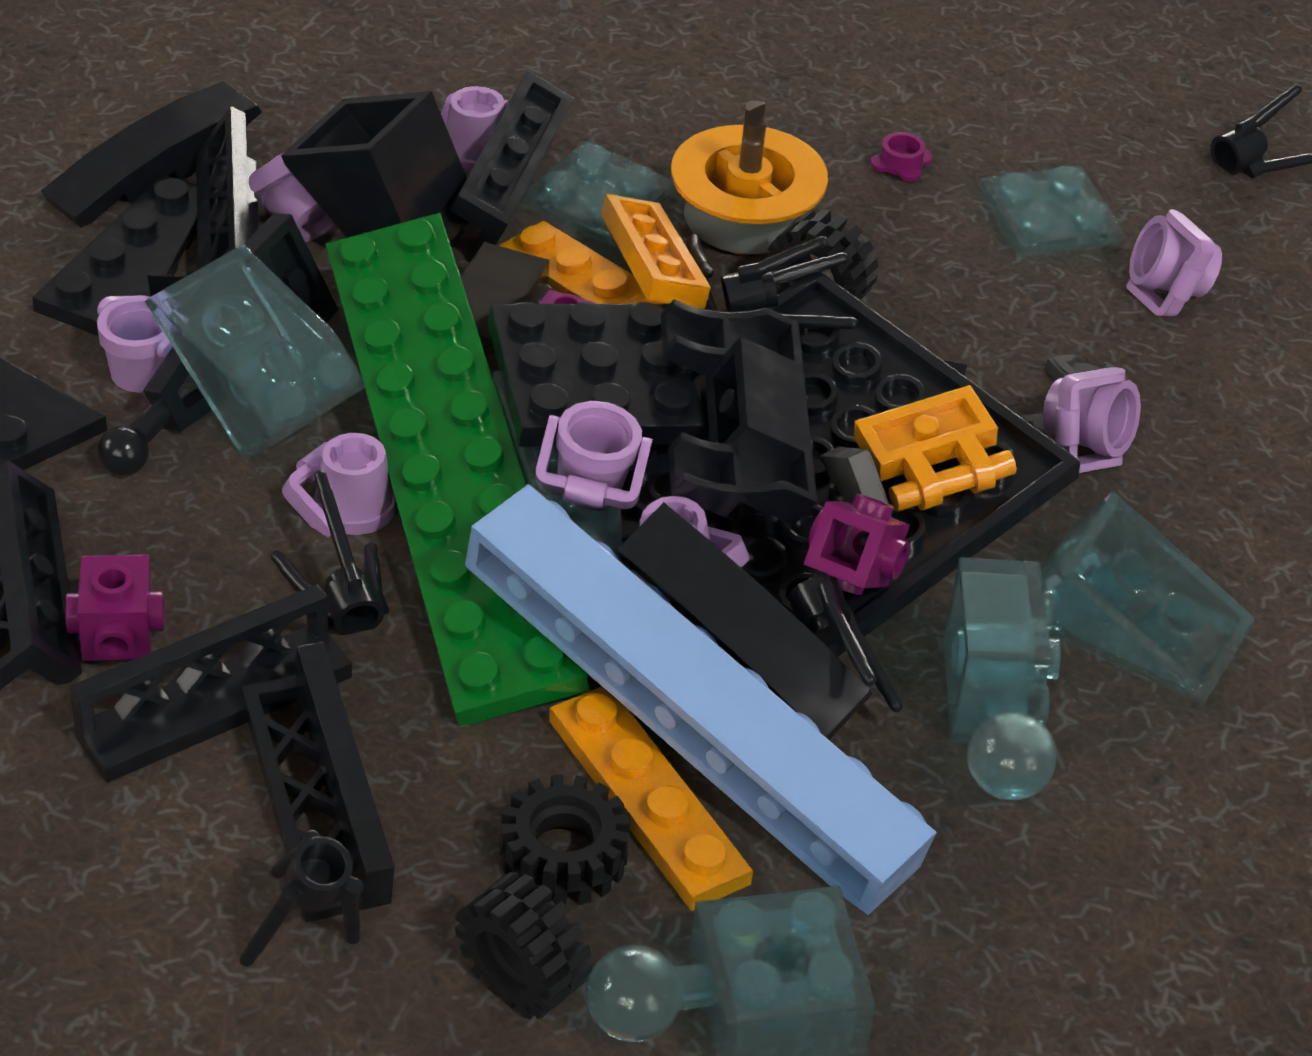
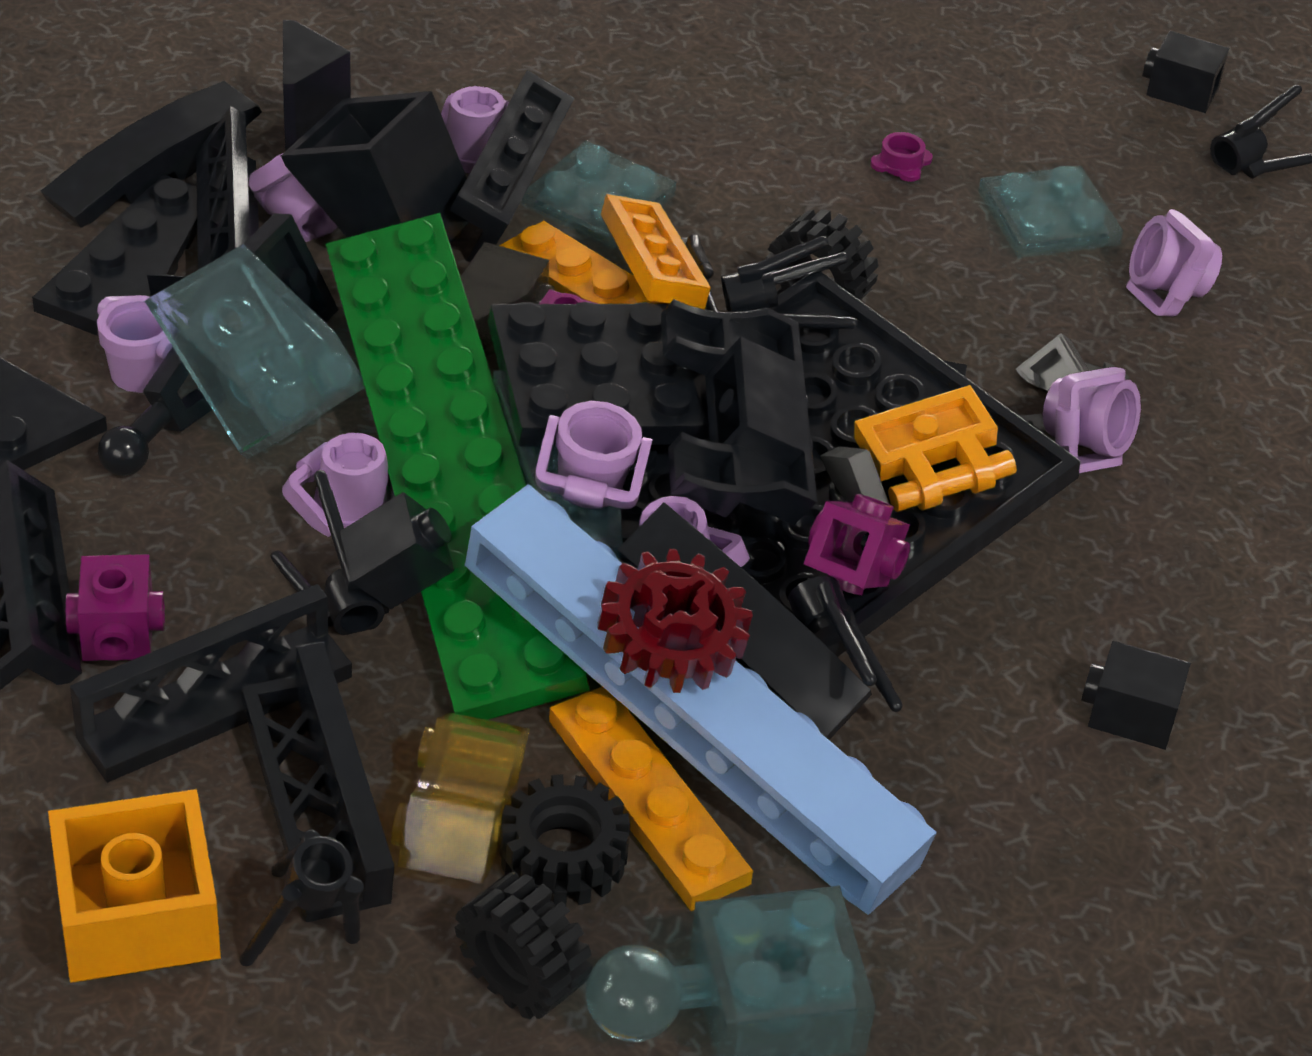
(134, 885): none -> light orange brick
(313, 78): none -> black slope
(397, 550): none -> black brick
(461, 797): none -> clear yellow brick
(675, 620): none -> dark red gear
(746, 182): light orange piece -> none
(998, 674): clear light blue brick -> none
(1052, 362): none -> dark grey tile
(1136, 694): none -> black brick
(1141, 602): clear light blue slope -> none
(1185, 71): none -> black brick

